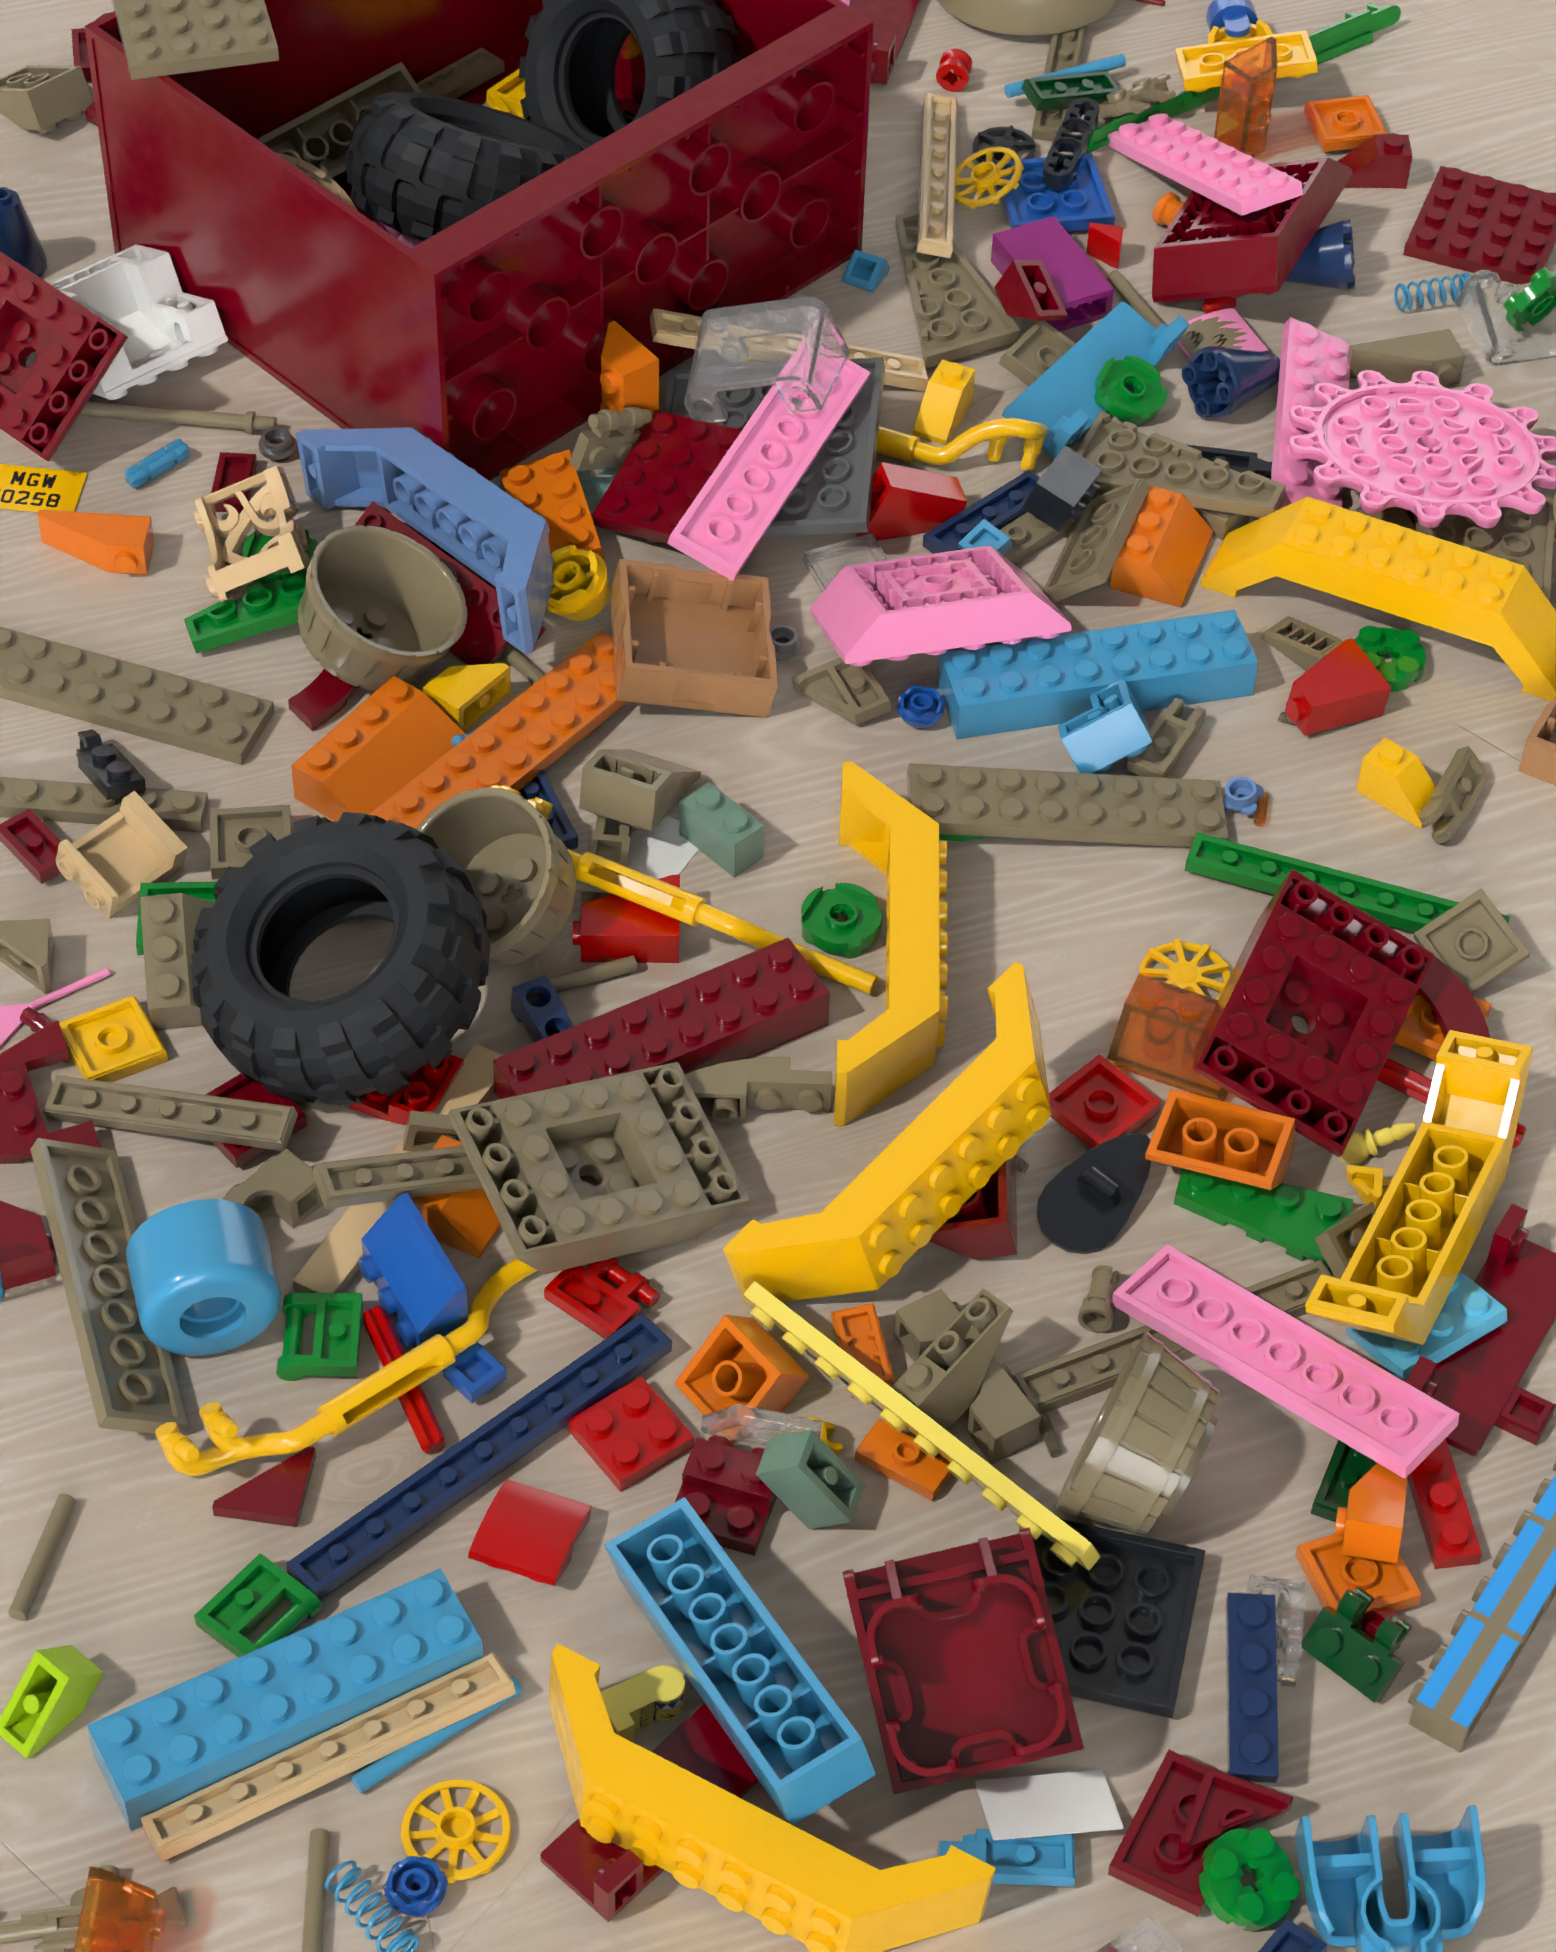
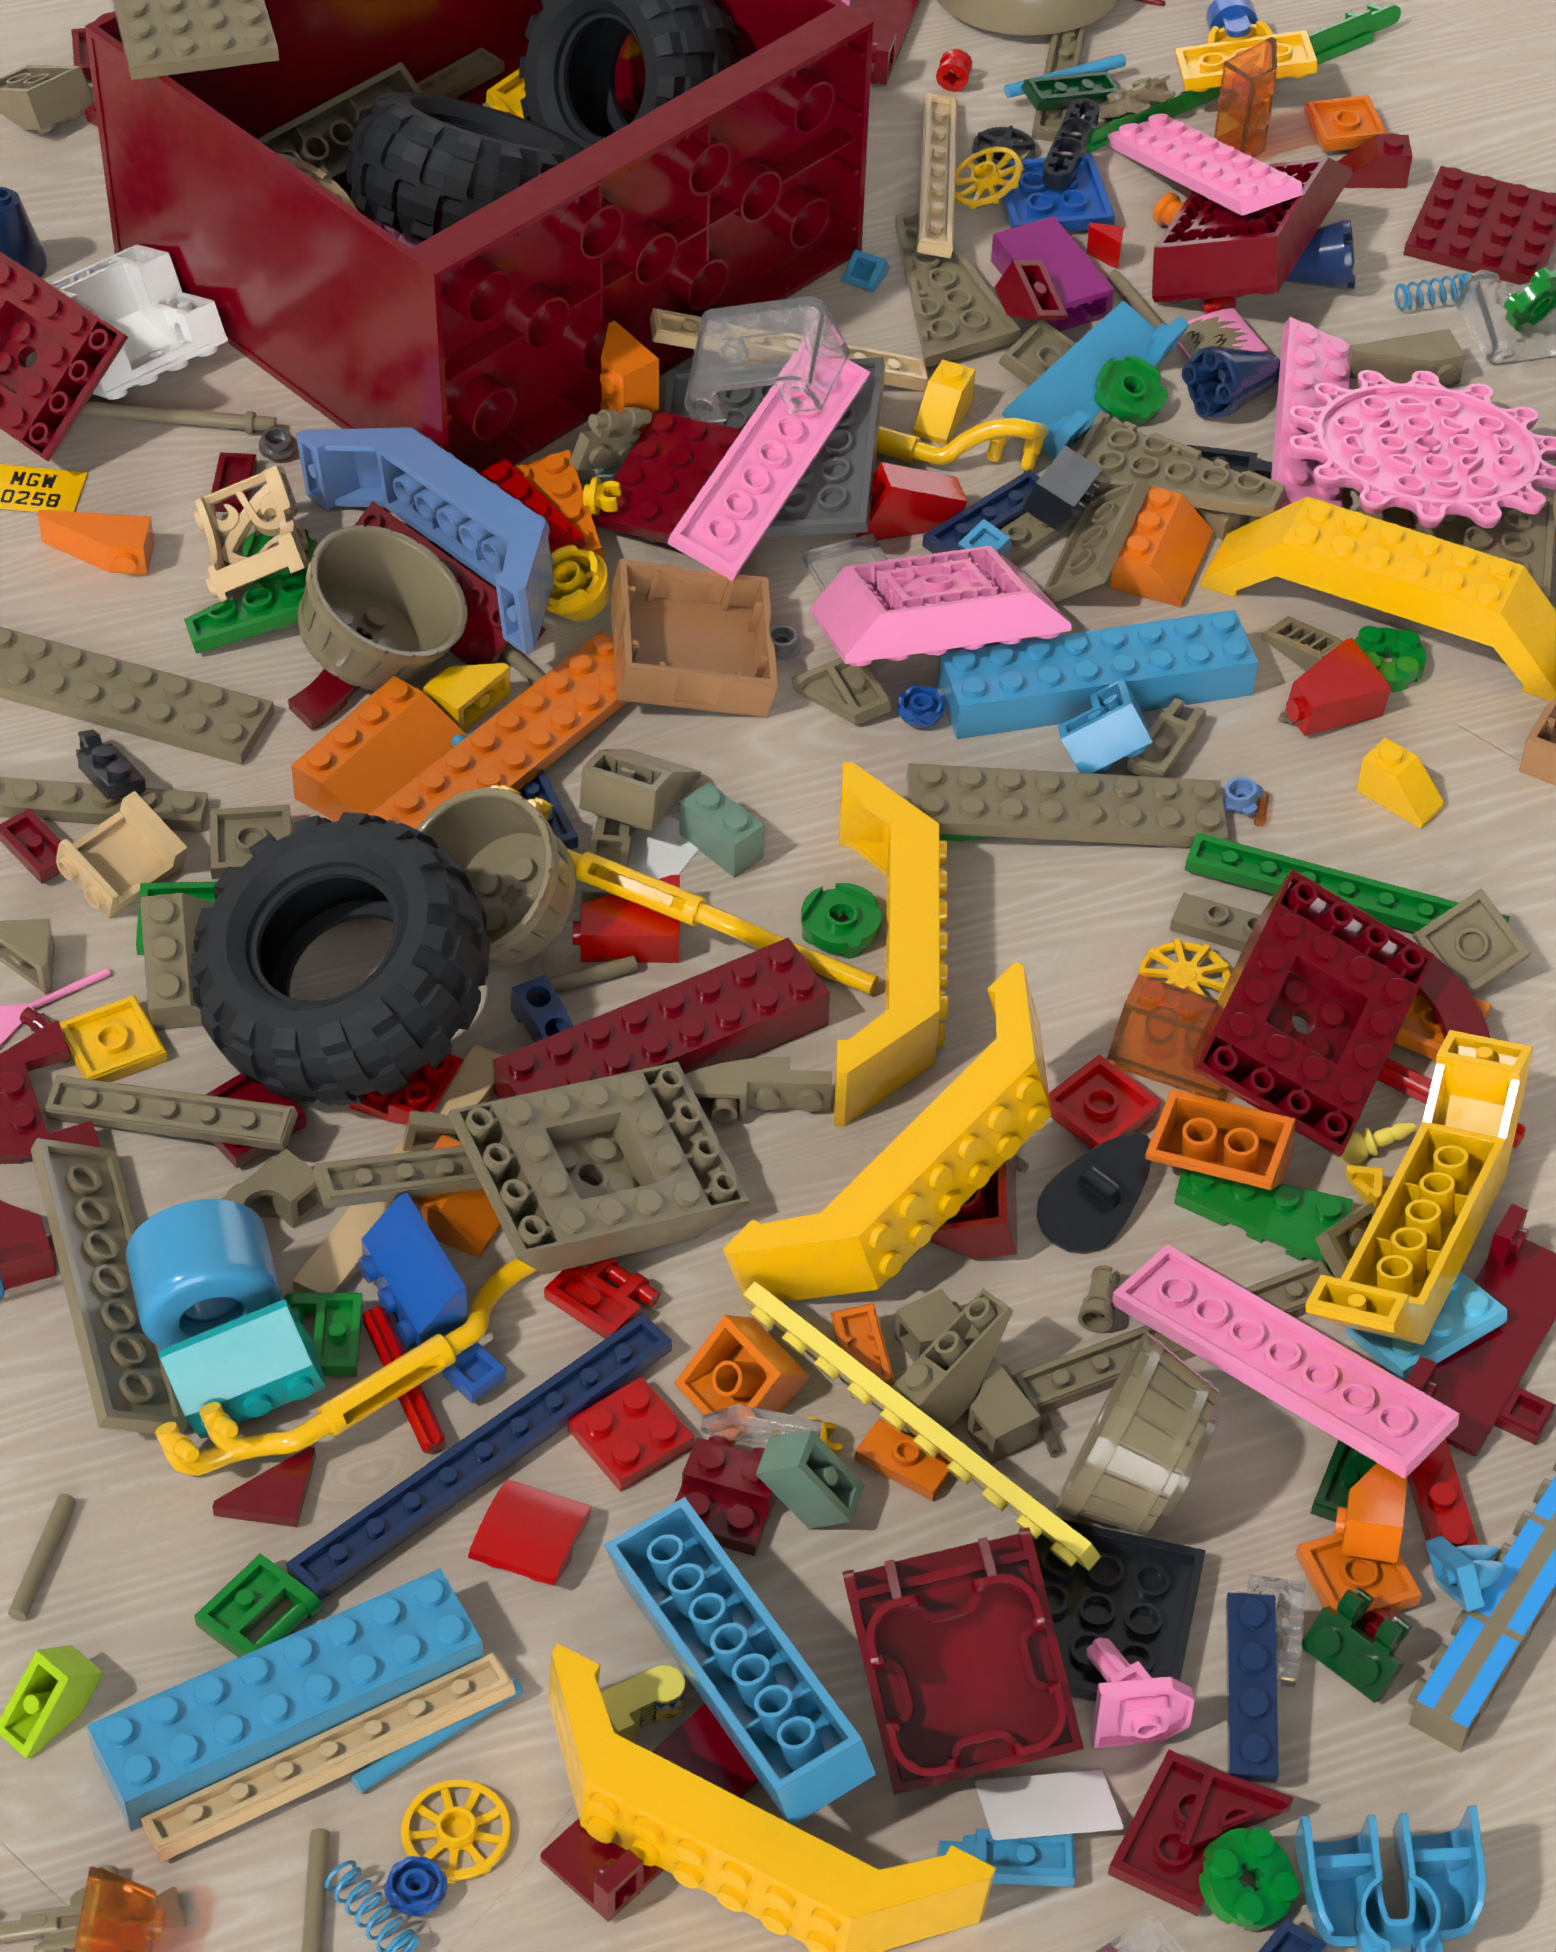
(156, 463): dark azure axle -> none
(244, 1366): none -> slope
(516, 485): none -> red plate
(598, 495): none -> yellow plate
(1133, 1704): none -> bright pink piece
(1213, 921): none -> dark tan plate
(1455, 794): dark tan hinge -> none
(1464, 1570): none -> dark azure tile

